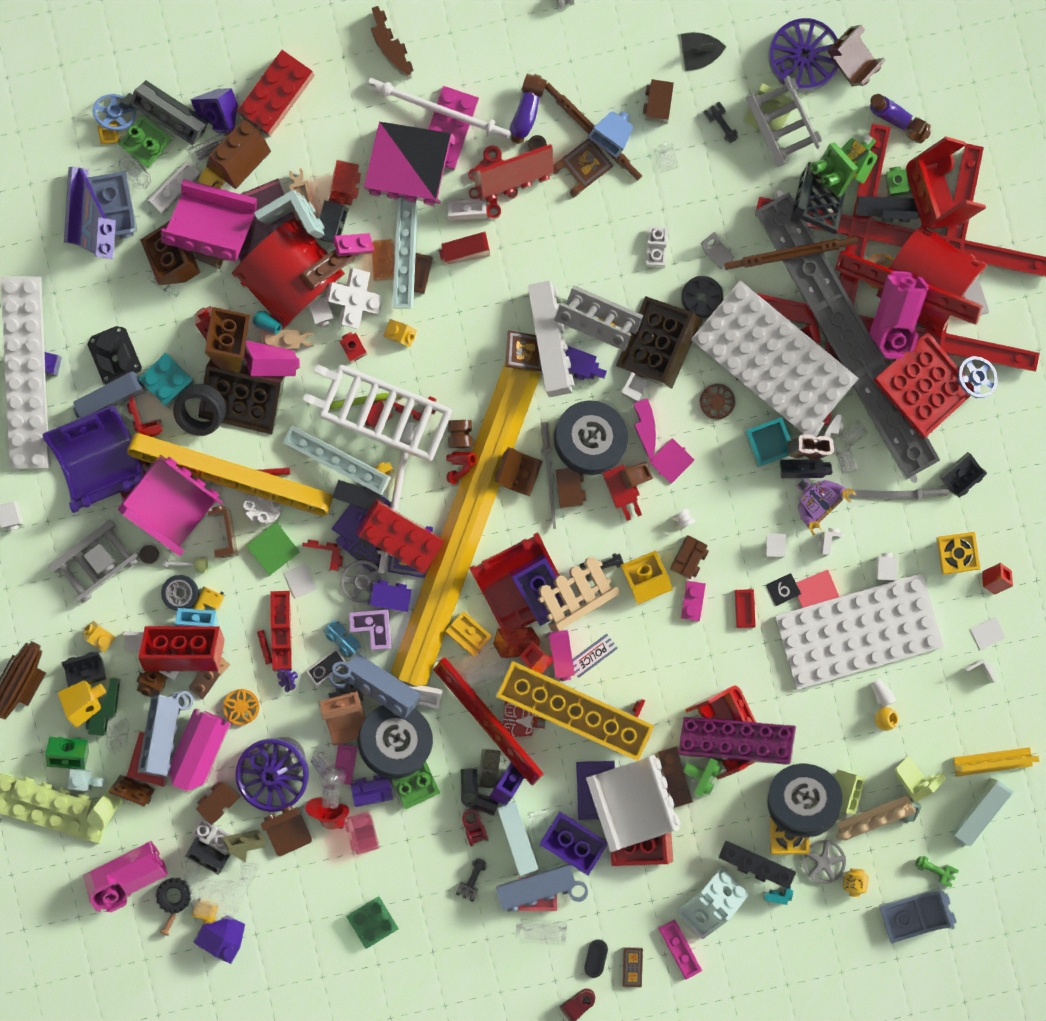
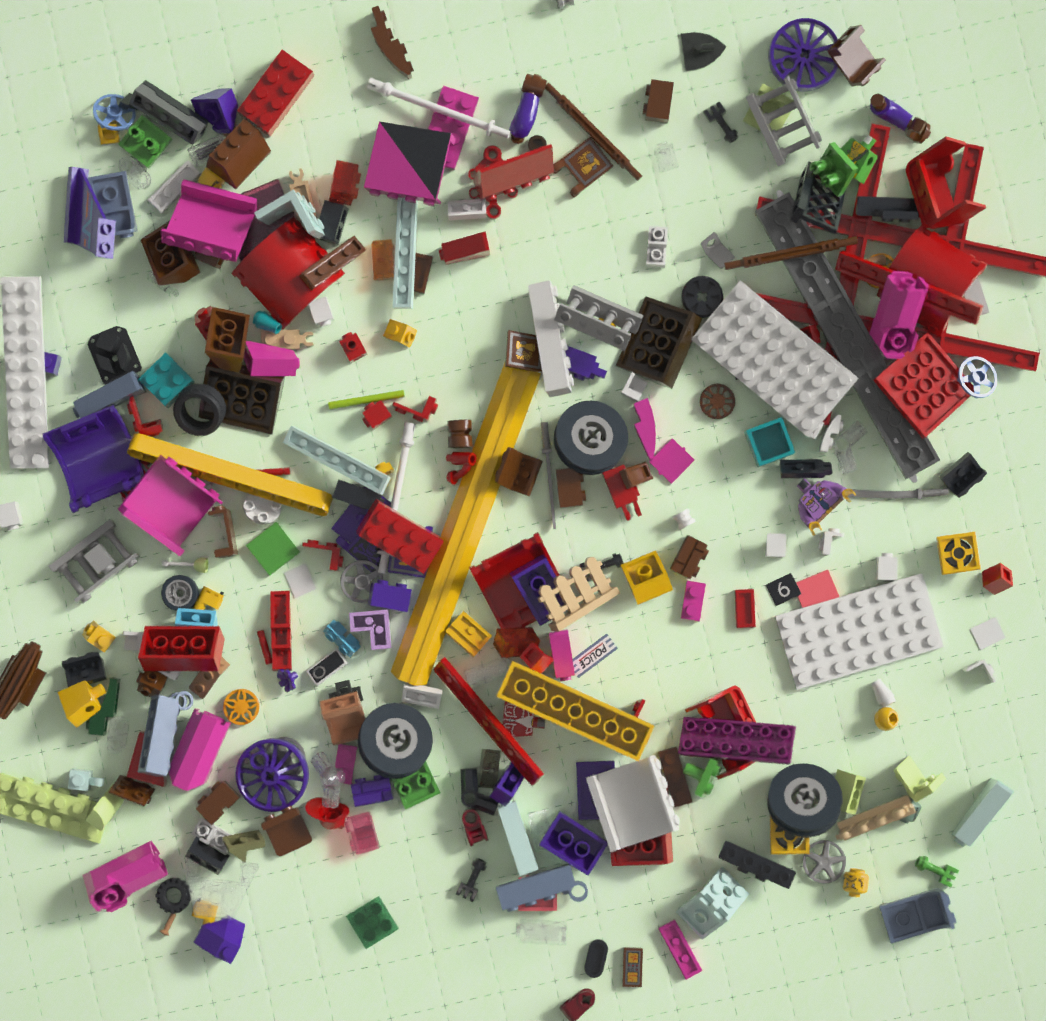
(67, 753): green brick -> none
(149, 554): dark brown tile -> none
(353, 244): dark pink plate -> none
(354, 298): white plate -> none
(376, 434): white bar -> none
(377, 684): sand blue hinge -> none
(612, 132): medium blue torso -> none
(776, 897): teal bracket -> none
(810, 447): brick -> none
(893, 187): bright green brick -> none
(994, 761): yellow fence -> none

